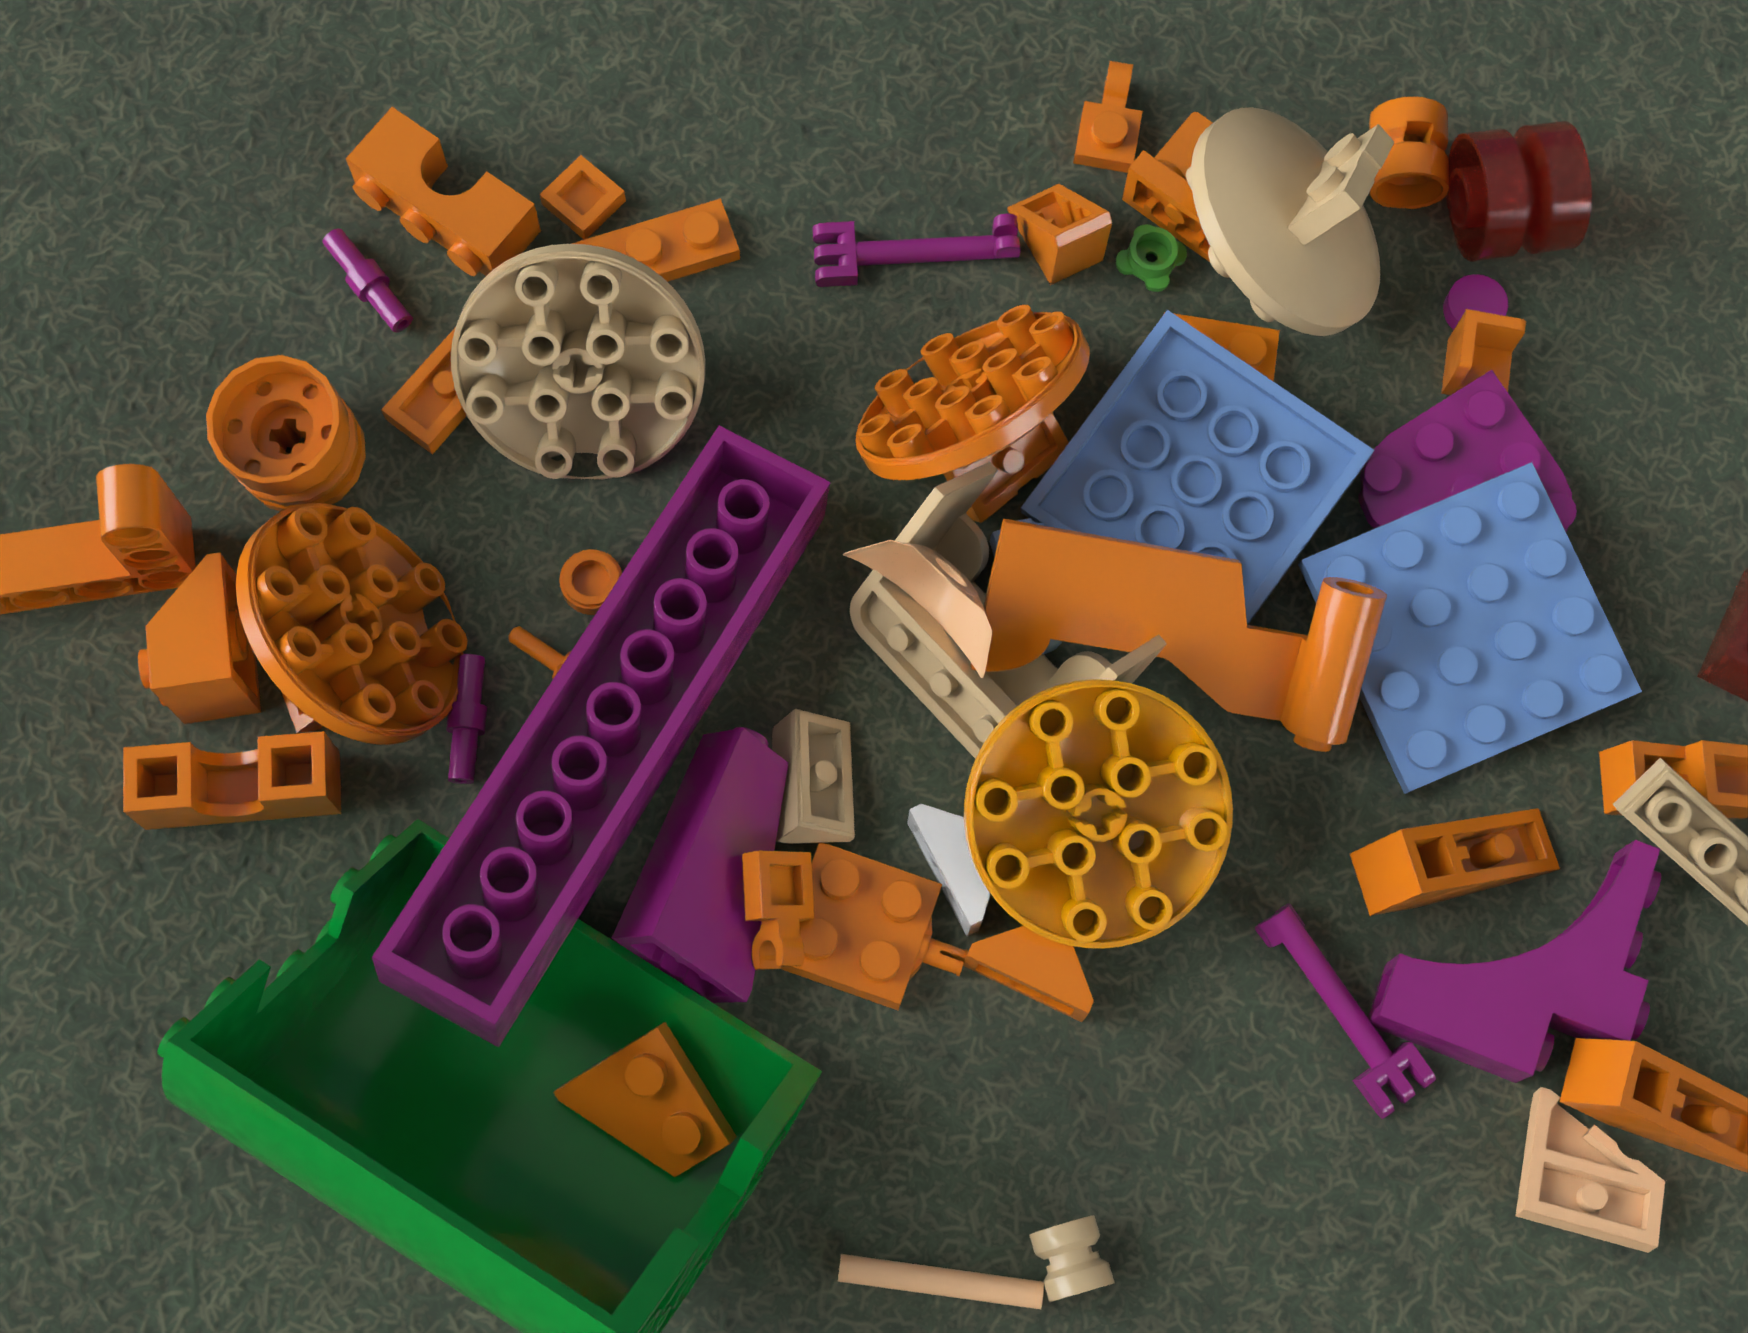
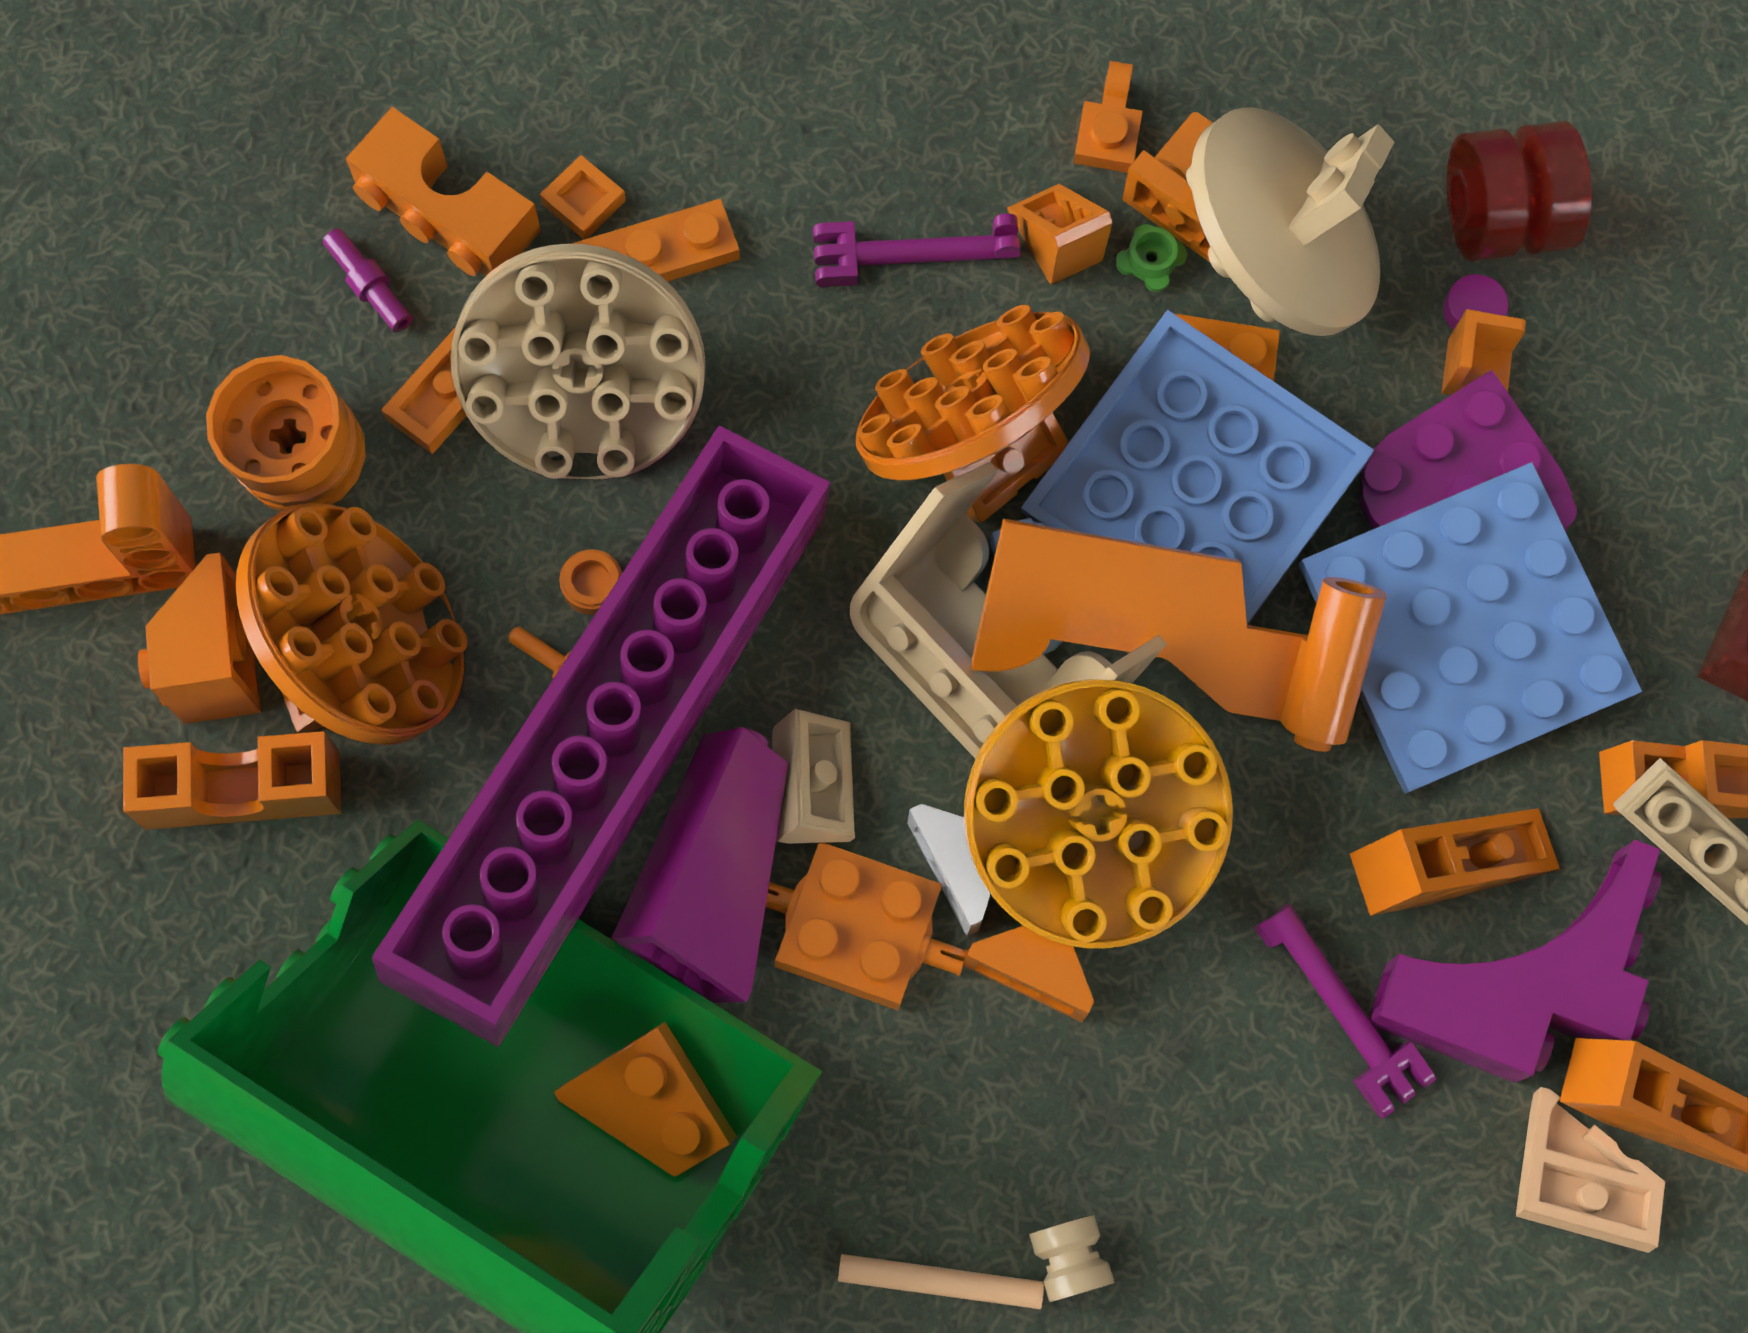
(466, 719): magenta bar -> none
(778, 895): orange plate -> none
(938, 589): light nougat piece -> none
(1417, 163): orange wheel -> none

